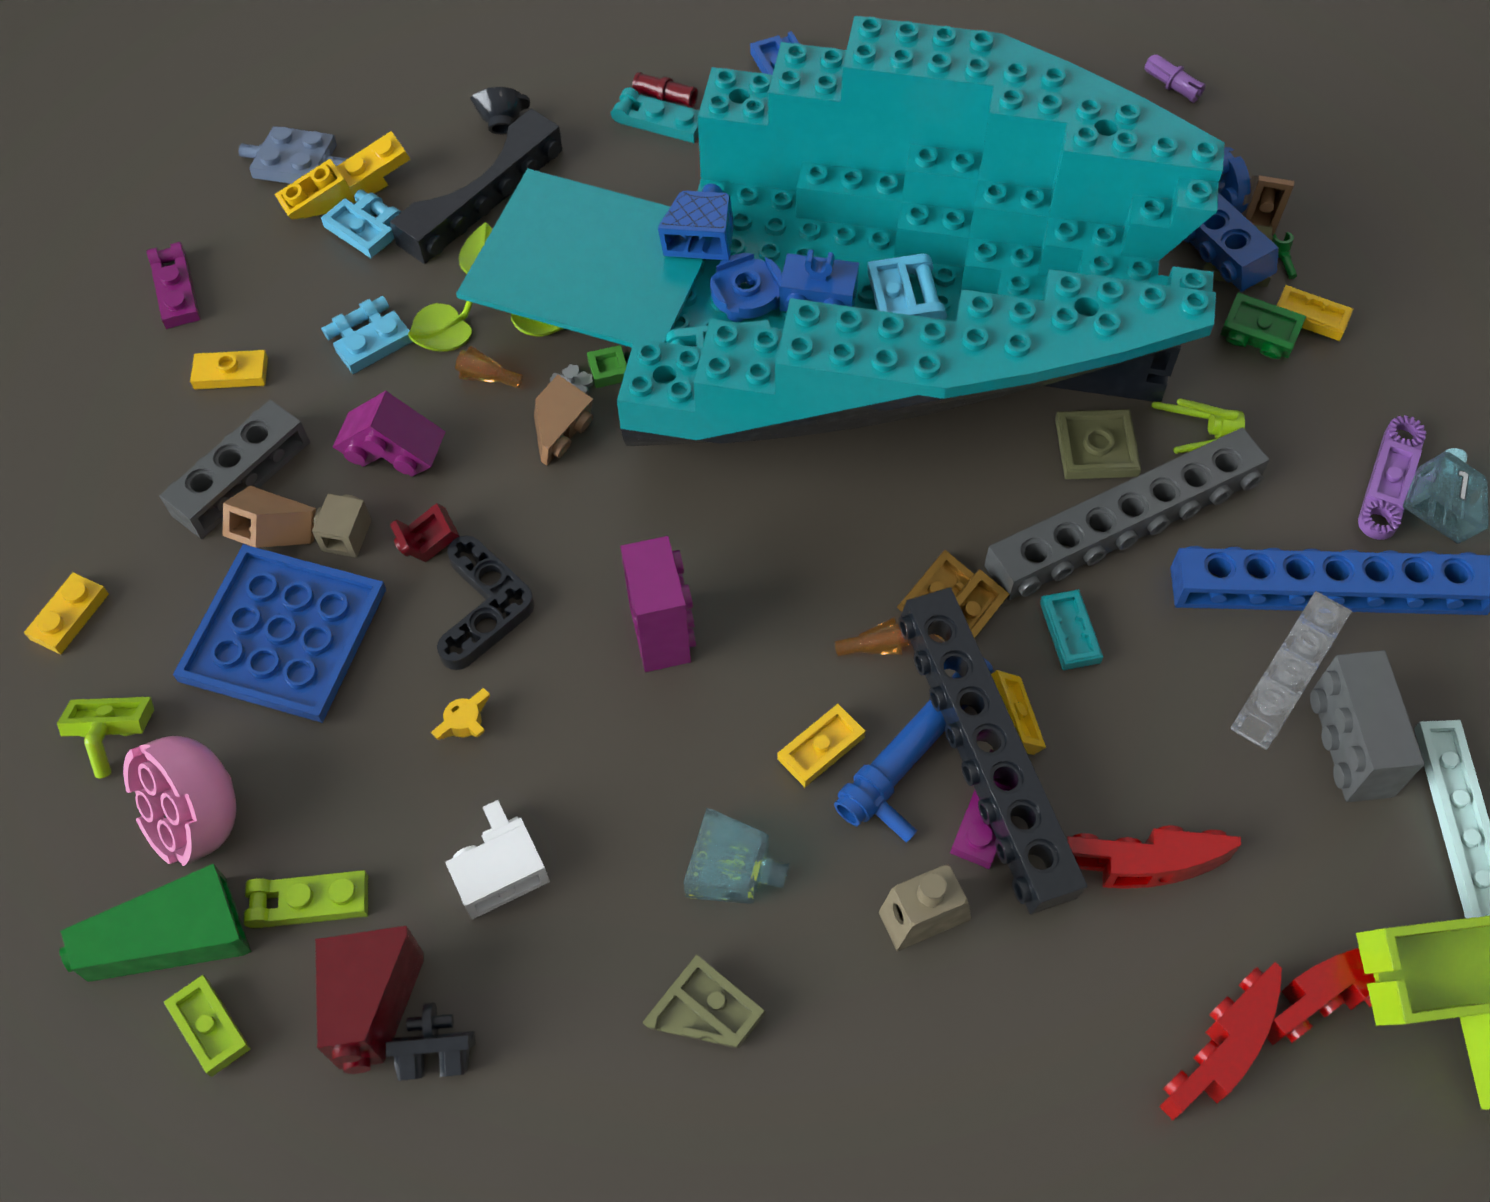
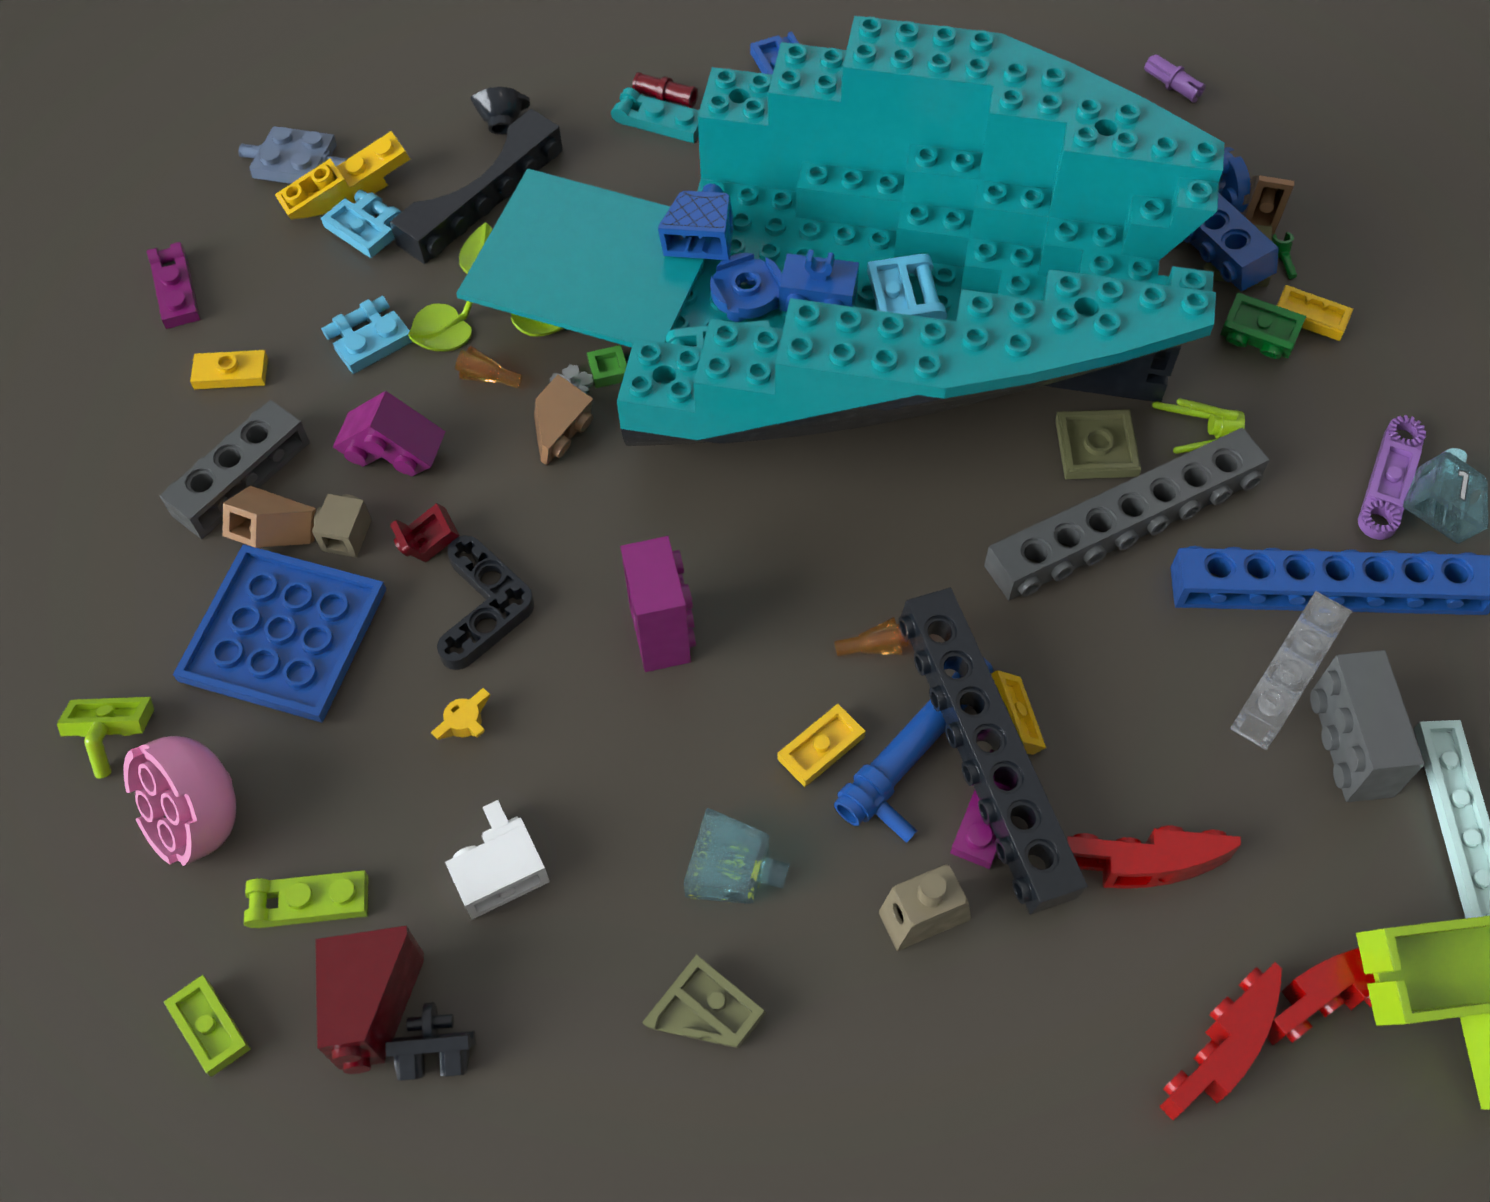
(66, 613): yellow plate -> none
(160, 930): green slope -> none
(975, 593): pearl gold slope -> none
(1071, 629): teal plate -> none

